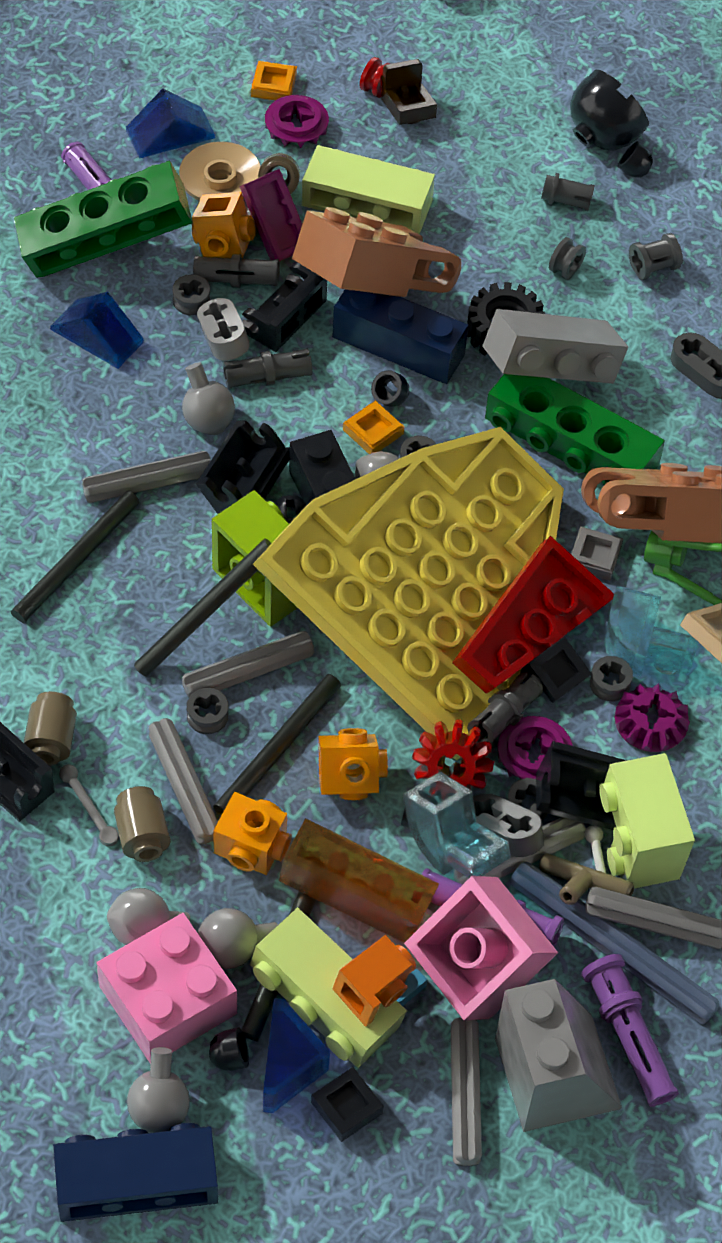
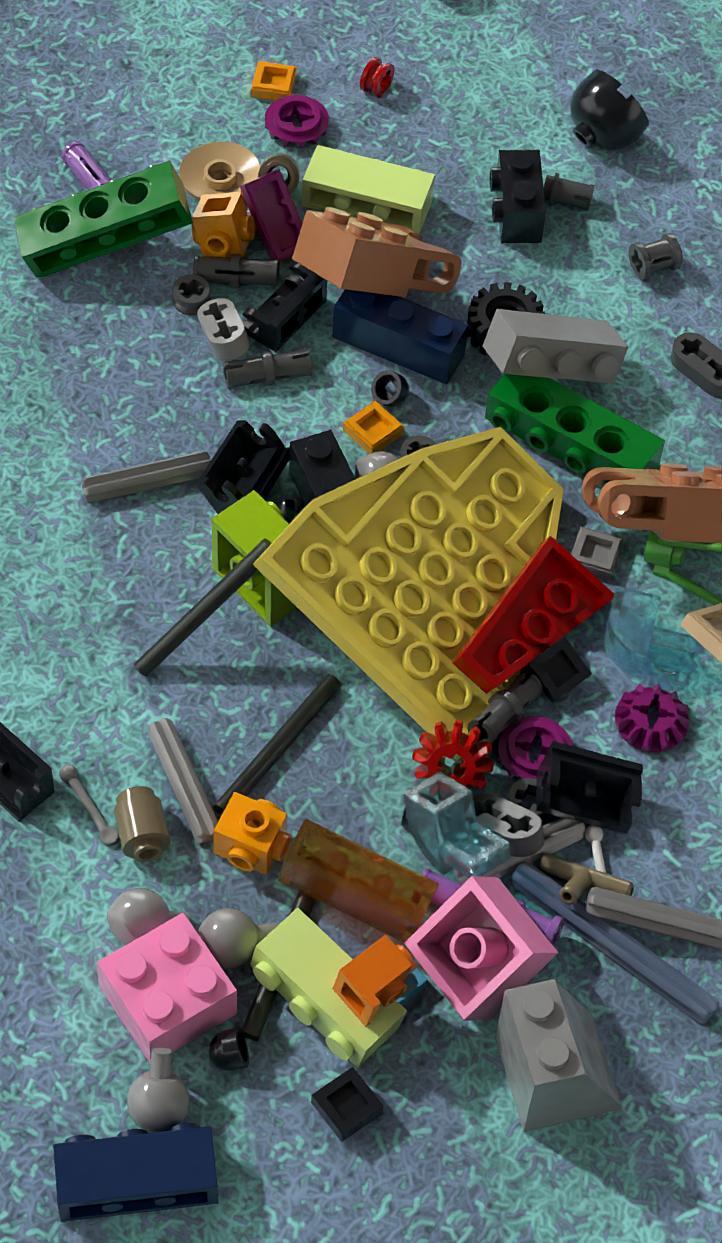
(51, 727): dark tan brick -> none
(75, 557): pearl dark grey bar -> none
(99, 328): clear blue slope -> none
(168, 124): clear blue slope -> none
(205, 698): dark grey bush -> none
(207, 404): light grey piece -> none
(250, 663): light grey axle -> none
(293, 1057): clear blue slope -> none
(351, 764): light orange brick -> none
(406, 94): dark brown bracket -> none
(466, 1092): light grey axle -> none
(519, 196): none -> black brick
(567, 258): dark grey bush -> none
(615, 665): dark grey bush -> none
(627, 1004): medium lavender pin -> none
(636, 160): black hinge -> none
(650, 821): yellowish green brick -> none

